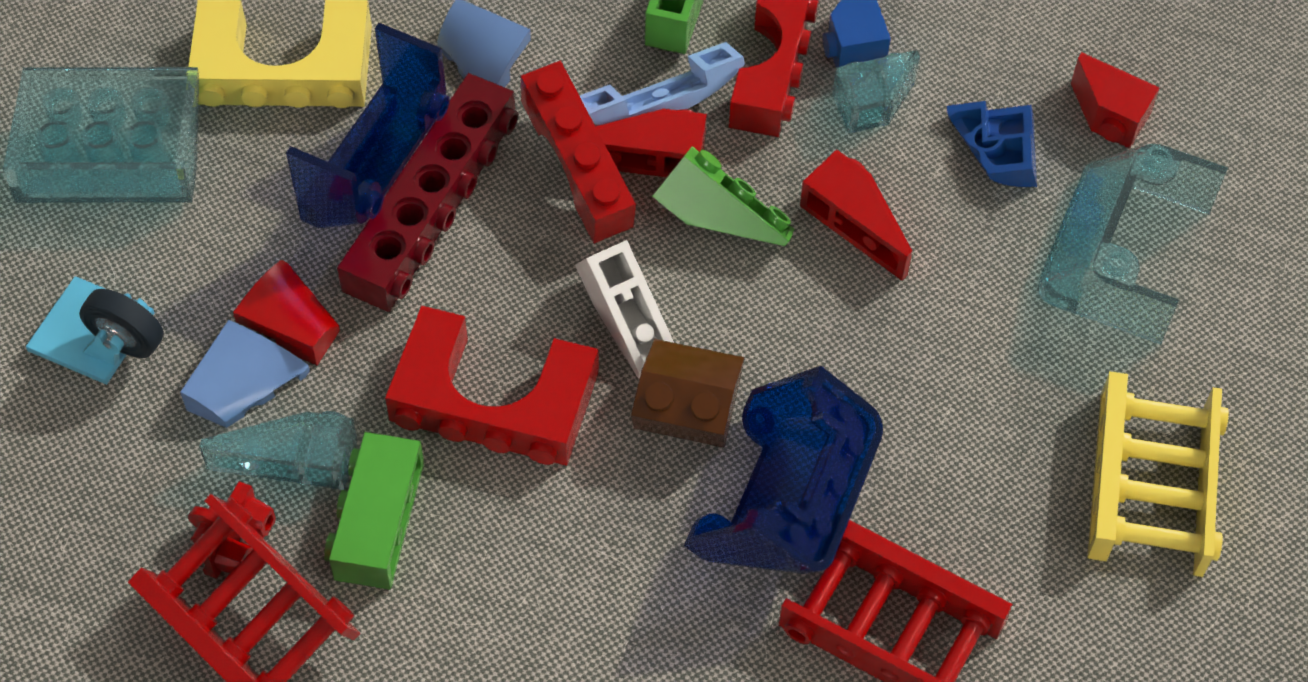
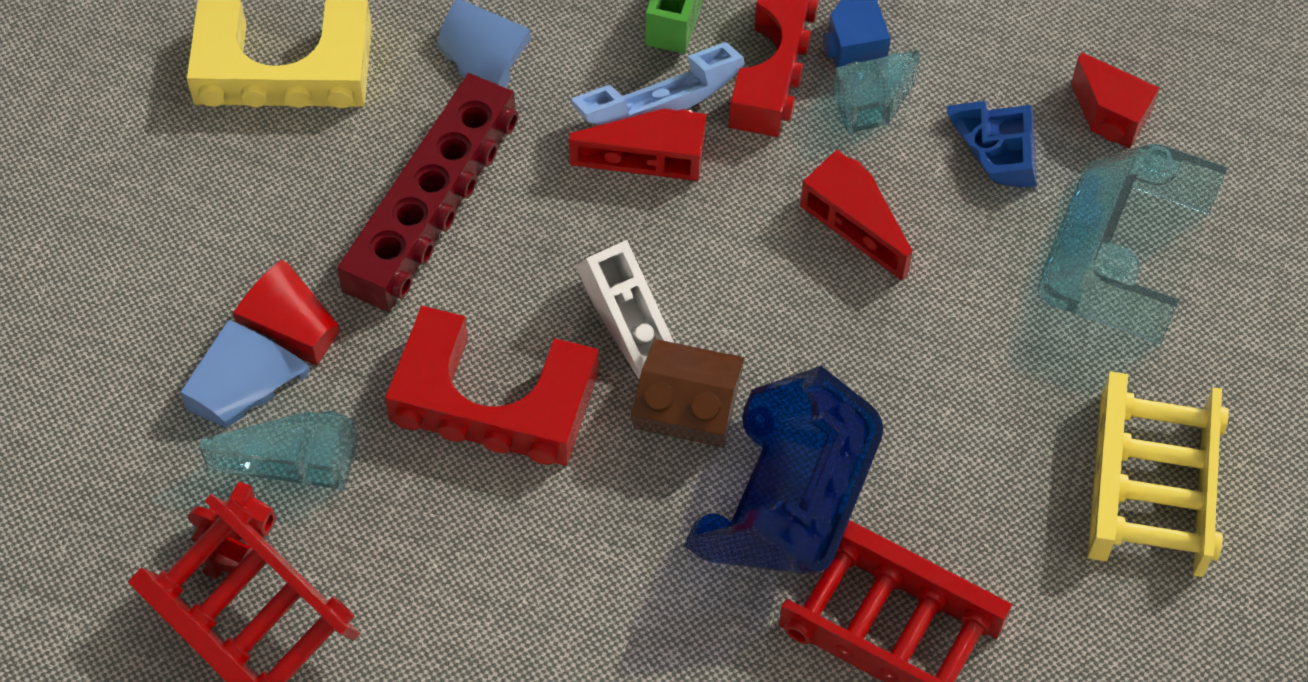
(95, 330): plate -> none
(104, 135): clear light blue slope -> none
(375, 510): bright green brick -> none
(380, 142): clear blue windscreen -> none
(593, 177): red arch -> none
(712, 200): bright green slope -> none

